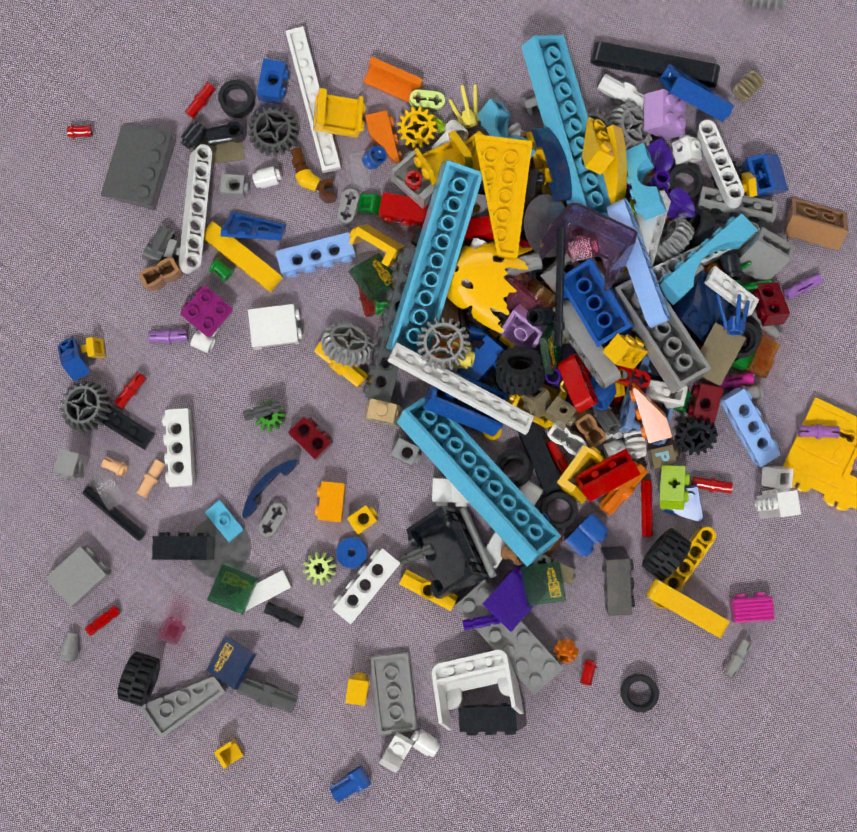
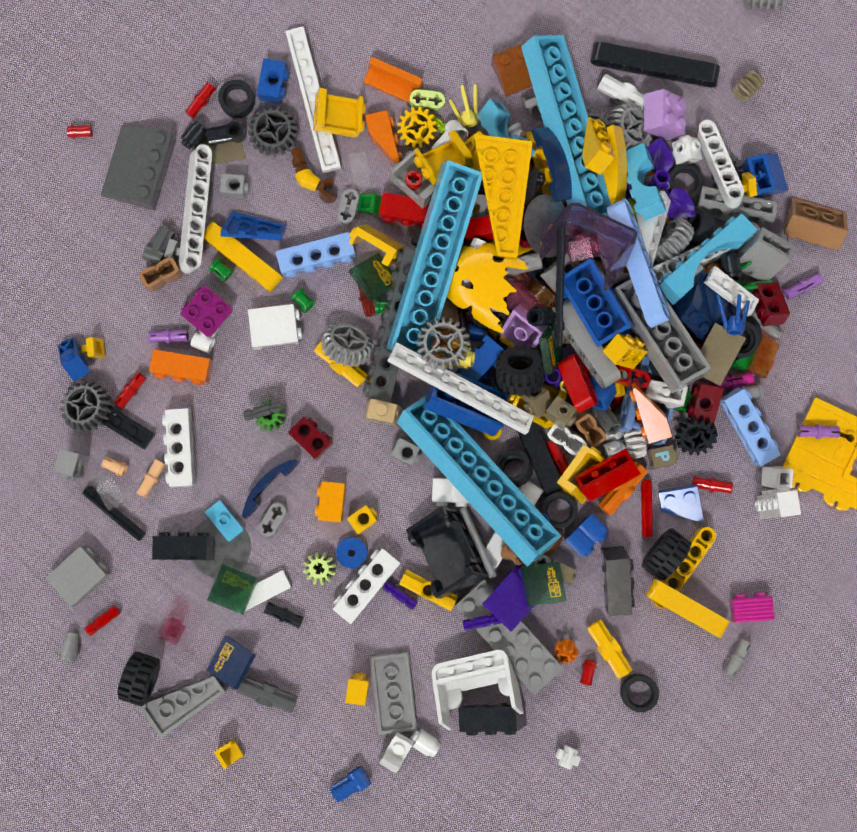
(180, 367): none -> orange brick
(267, 177): white brick -> none
(303, 300): none -> green bush
(374, 157): blue wheel -> none
(400, 595): none -> dark purple axle
(416, 553): dark grey axle -> none
(511, 70): none -> dark orange slope
(568, 757): none -> white gear
(609, 648): none -> yellow piece
(674, 497): lime brick -> none
(695, 93): blue slope -> none

